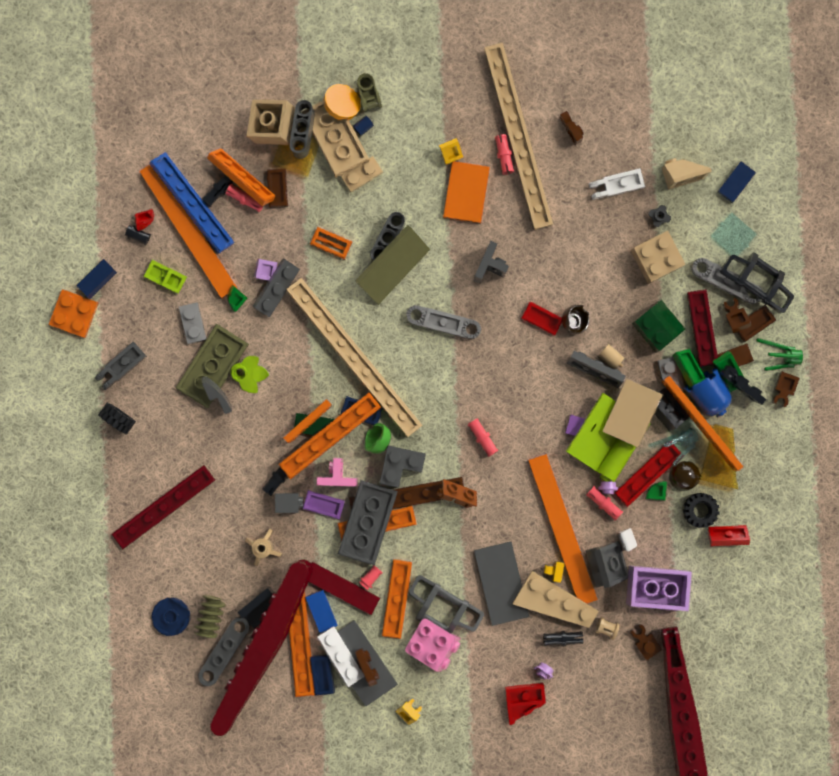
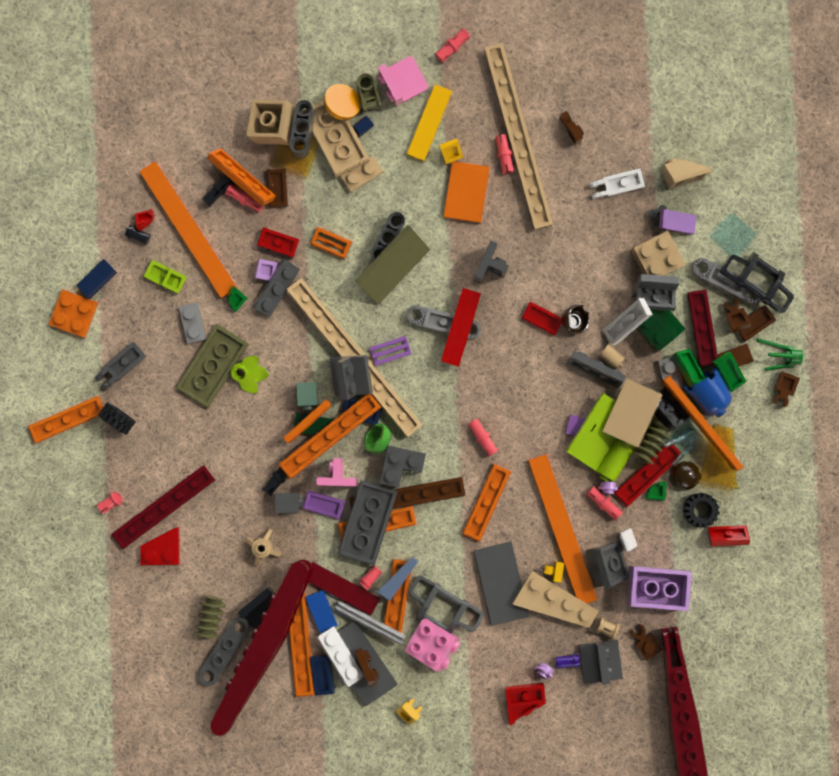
(66, 419): none -> orange tile
(110, 502): none -> coral pin
(162, 550): none -> red wing
(170, 616): dark blue tile -> none
(191, 203): blue tile -> none
(214, 391): dark grey slope -> none
(278, 242): none -> red plate
(307, 395): none -> sand green brick
(351, 376): none -> dark grey bracket
(370, 622): none -> light grey axle
(393, 584): none -> sand blue piece
(402, 80): none -> bright pink bracket
(405, 345): none -> medium lavender tile
(429, 122): none -> yellow tile
(452, 45): none -> coral pin
(460, 327): none -> red tile
(462, 495): dark orange hinge -> none
(486, 502): none -> orange tile
(563, 638): black pin -> none
(568, 661): none -> dark purple pin
(601, 662): none -> dark grey bracket
(627, 322): none -> white plate
(652, 442): none -> olive piece
(657, 291): none -> dark grey bracket
(677, 221): none -> medium lavender tile
(736, 182): dark blue tile -> none
(741, 384): black hinge -> none

